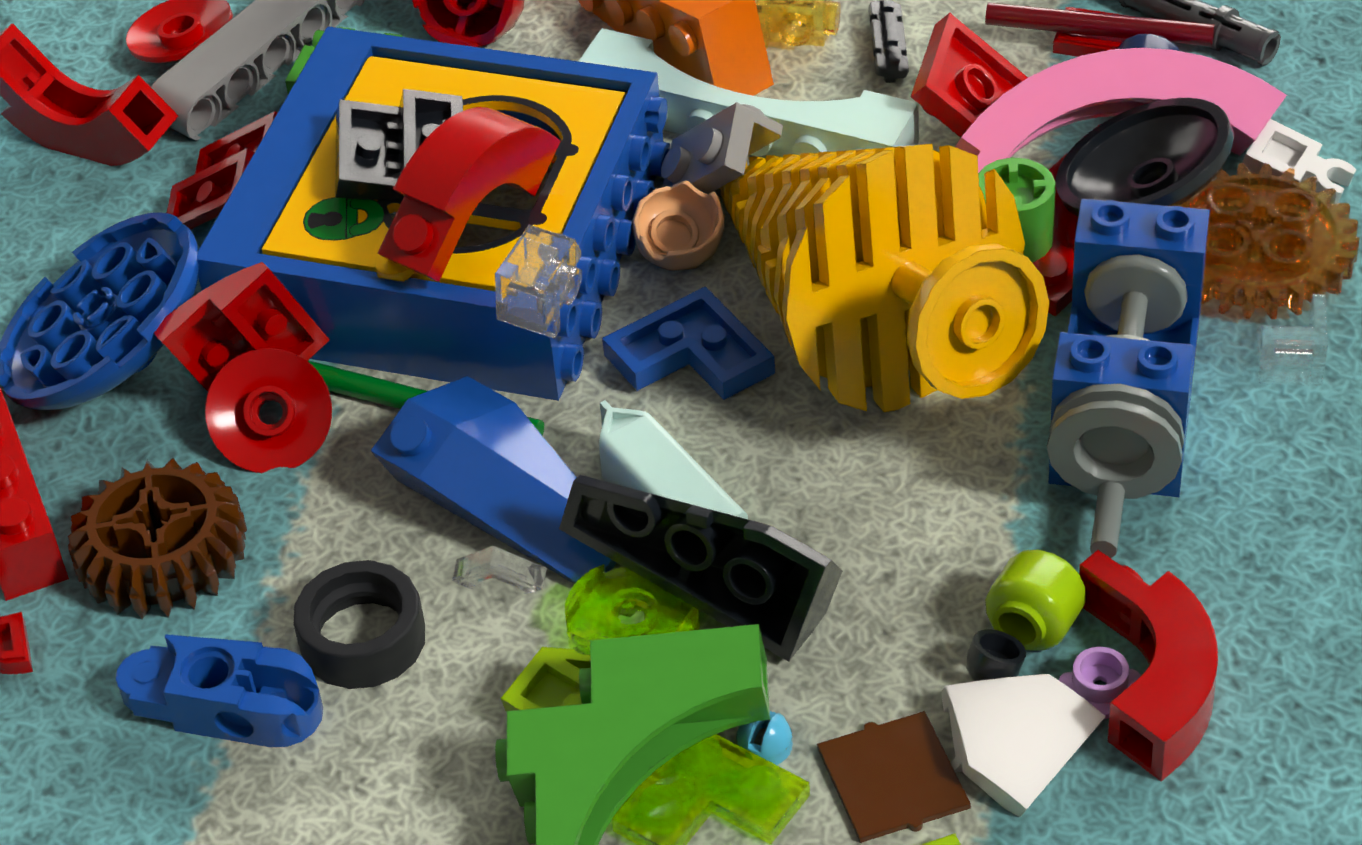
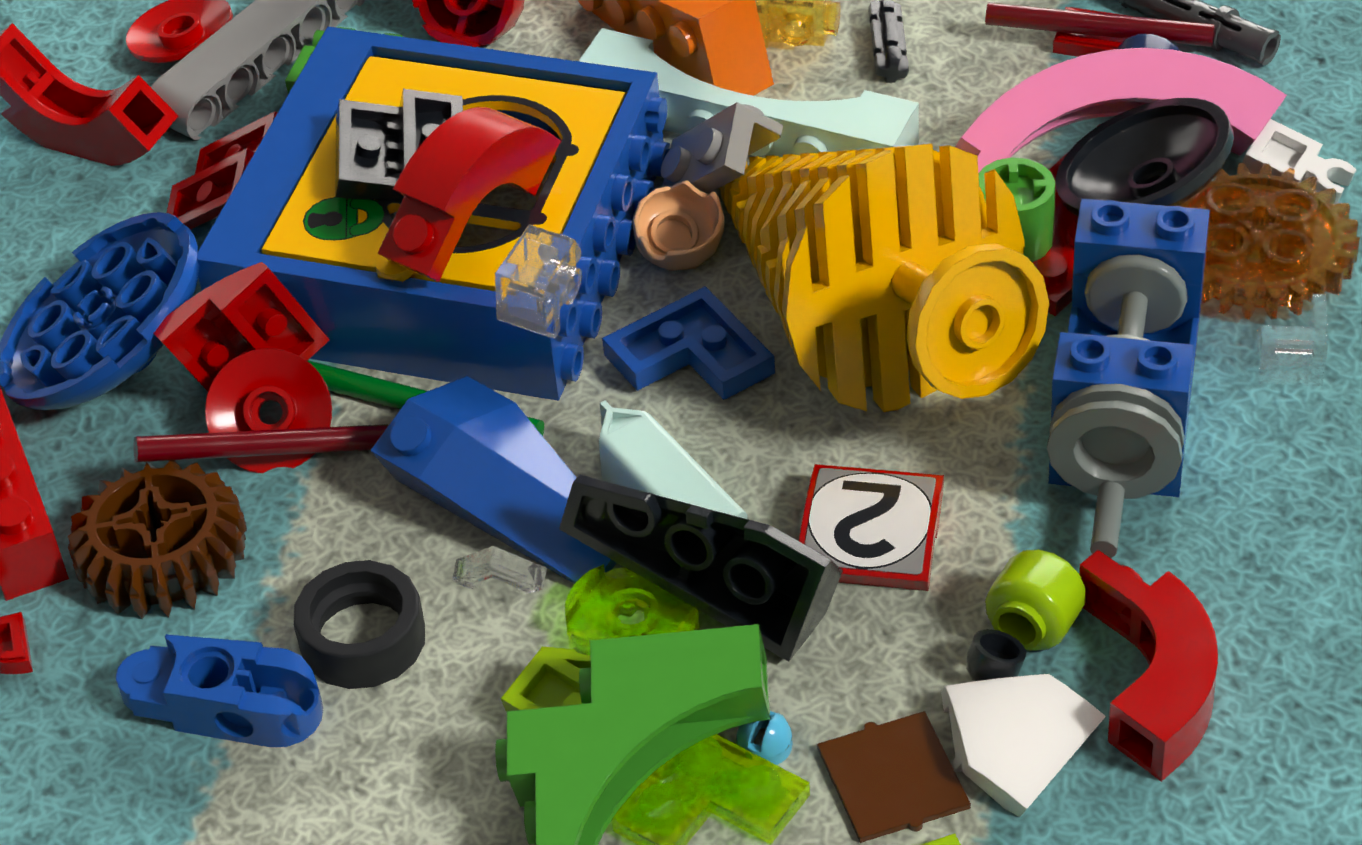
(256, 443): none -> dark red bar
(874, 524): none -> slope
(961, 75): red plate -> none
(1103, 665): lavender plate -> none

